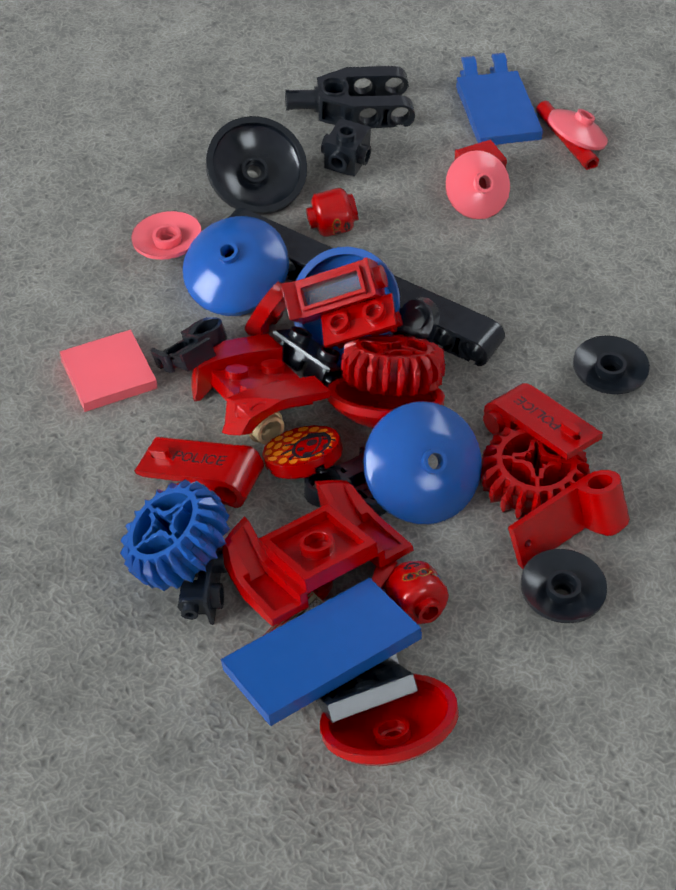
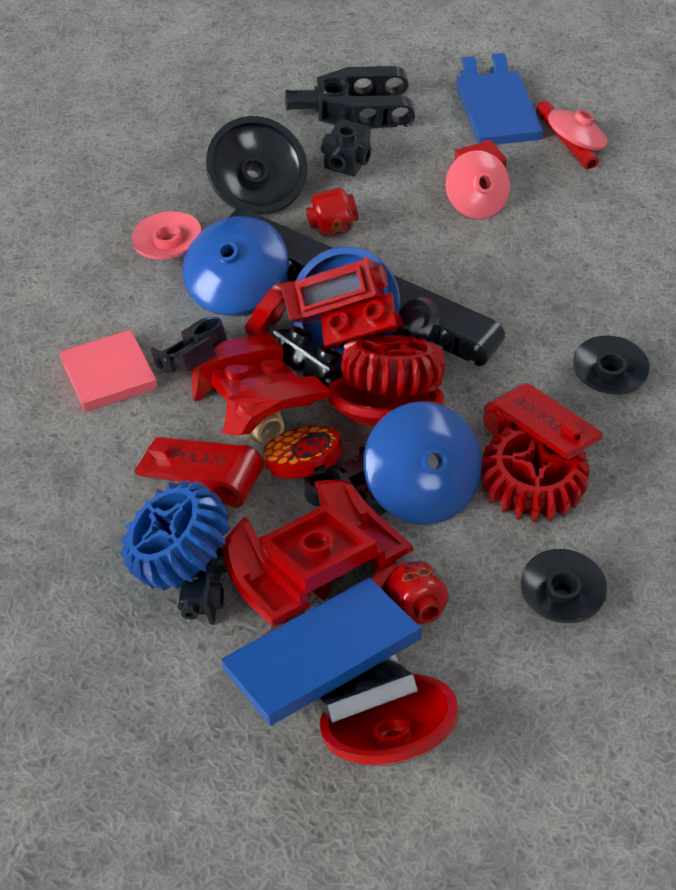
(589, 503): red door -> none

